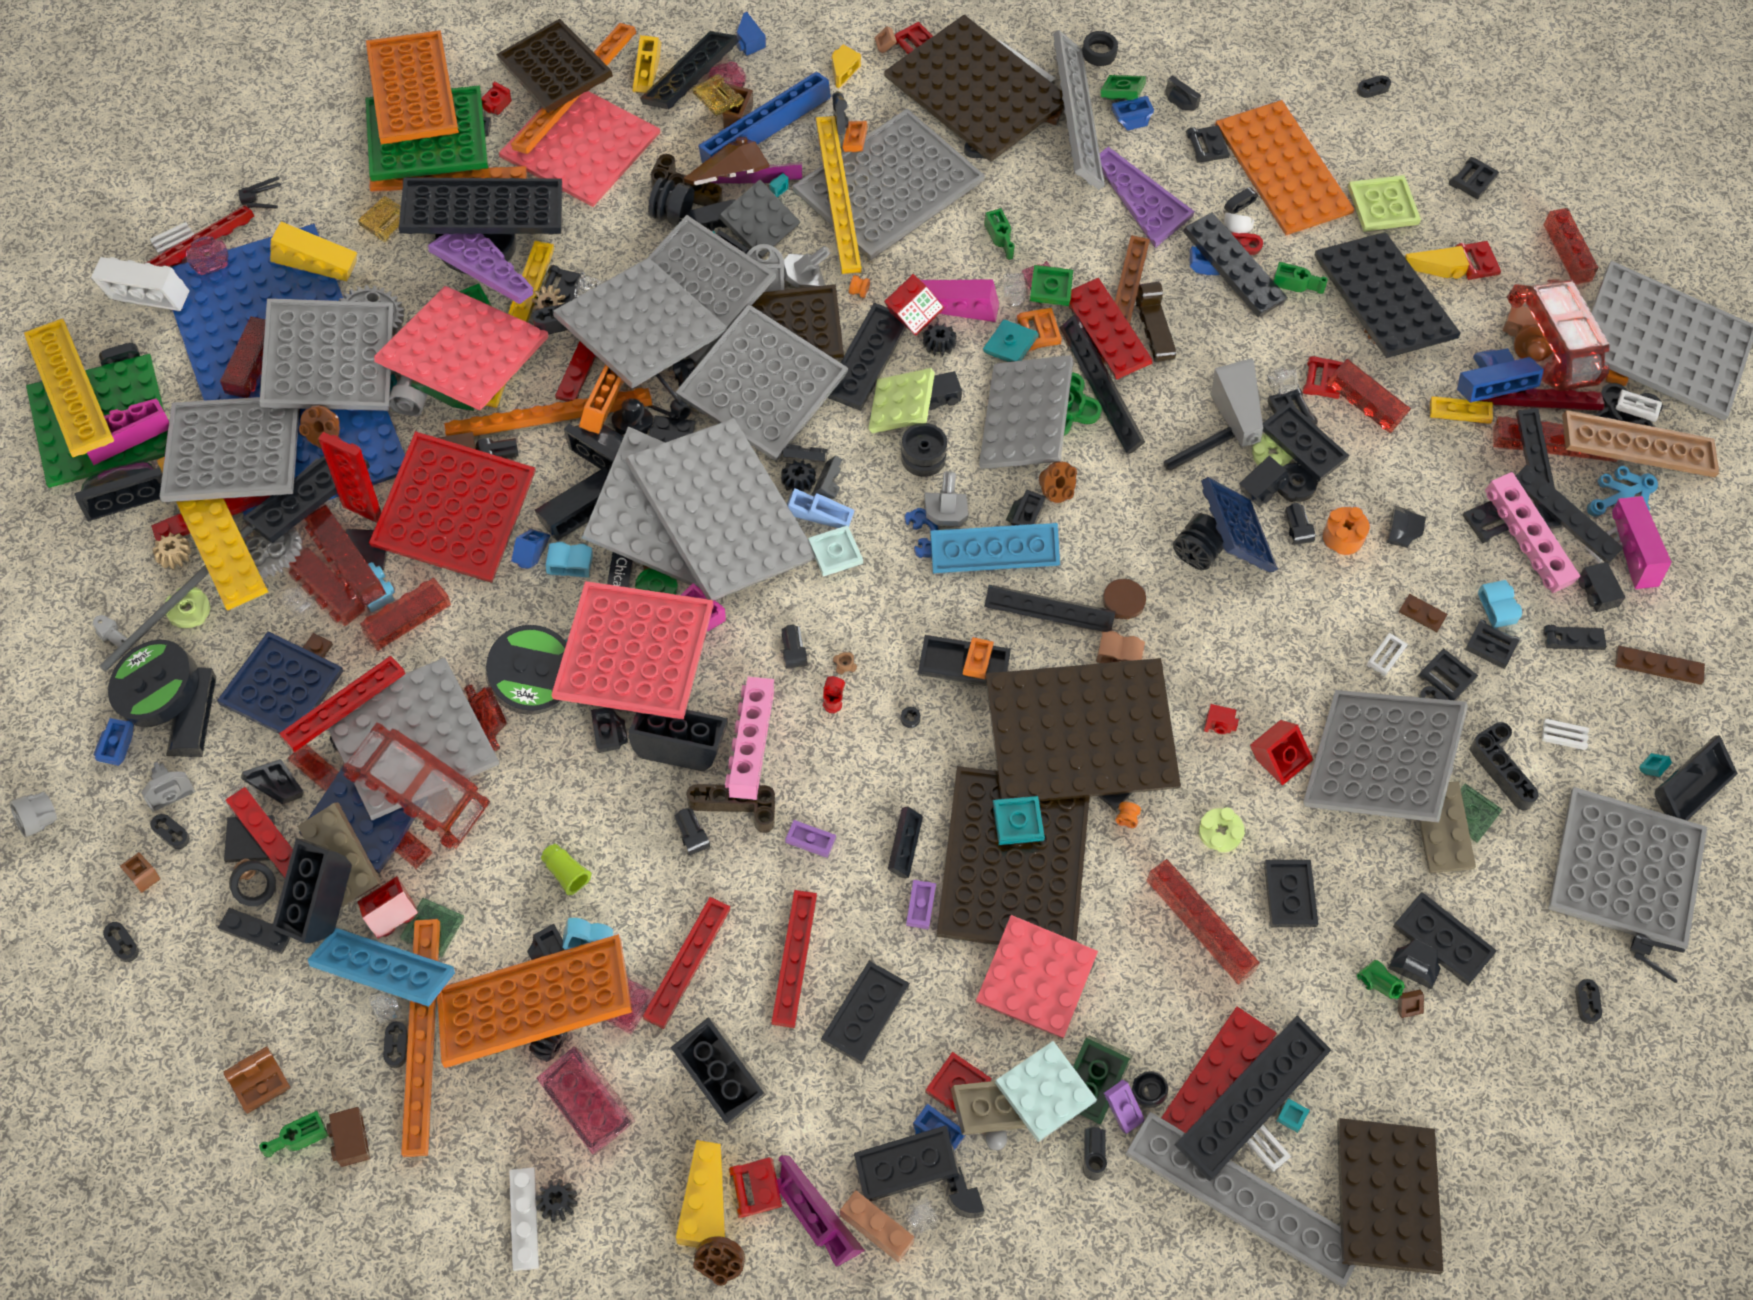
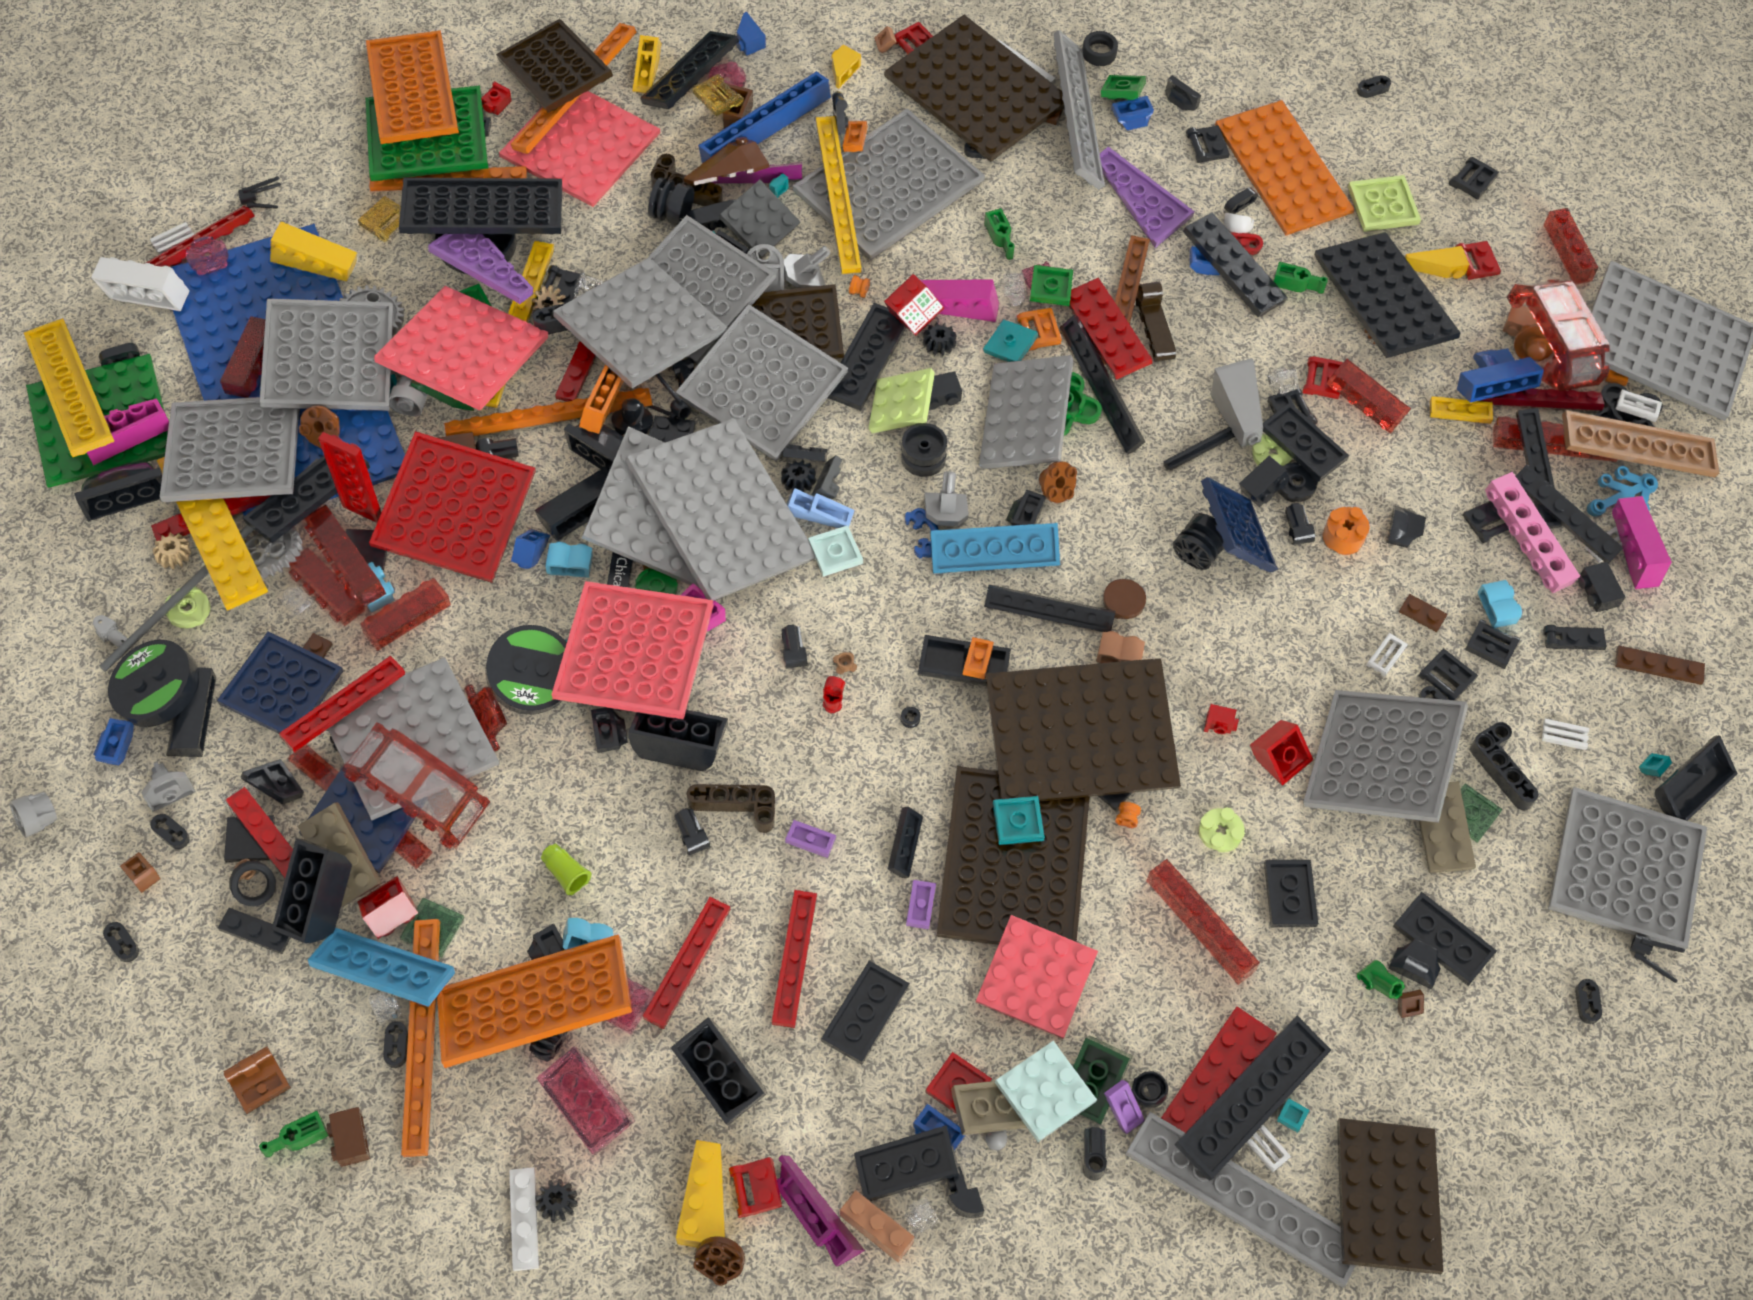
(751, 738): bright pink brick -> none

